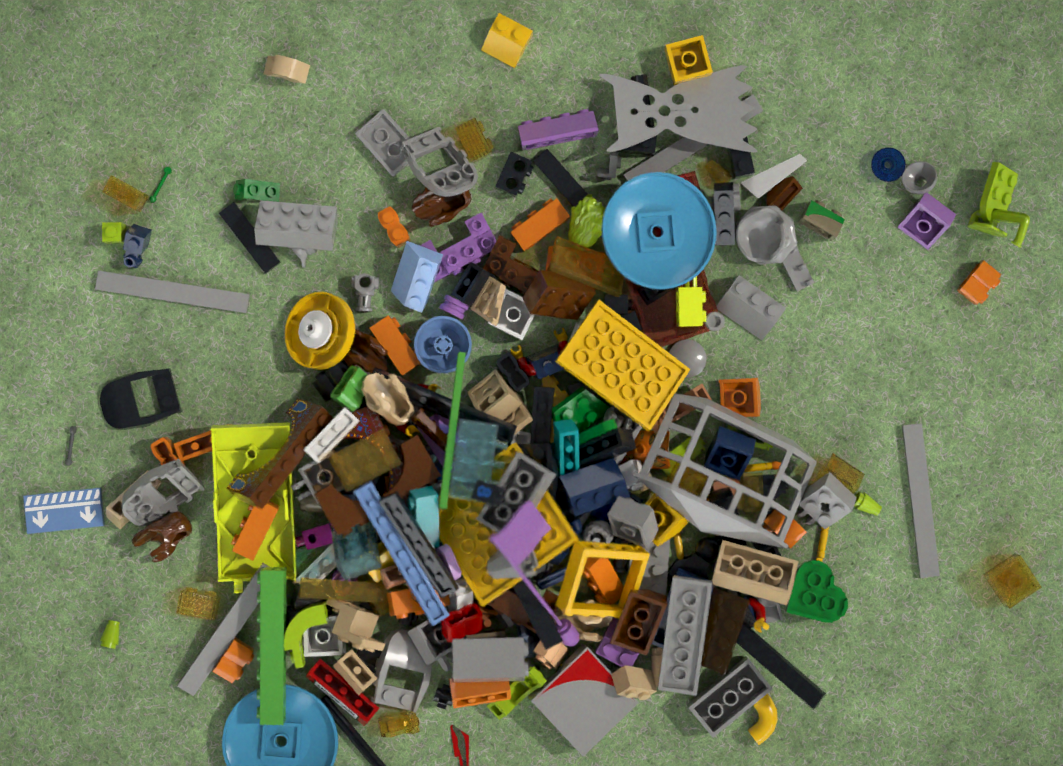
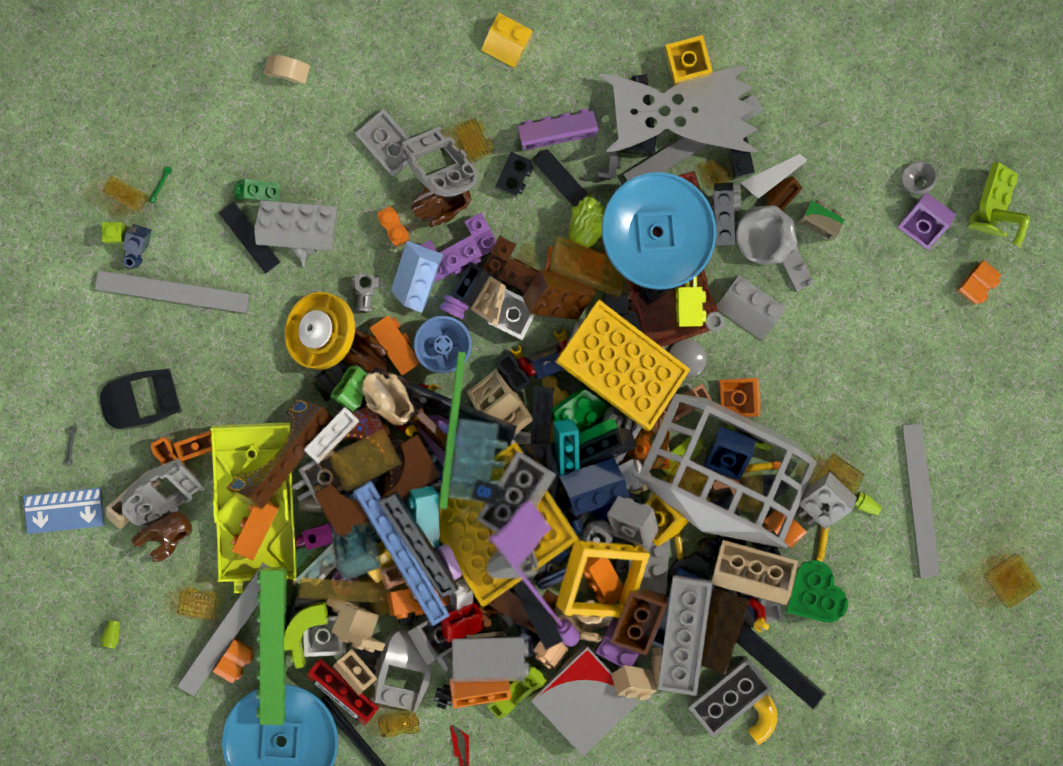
(539, 224): orange brick -> none
(896, 161): clear blue piece -> none

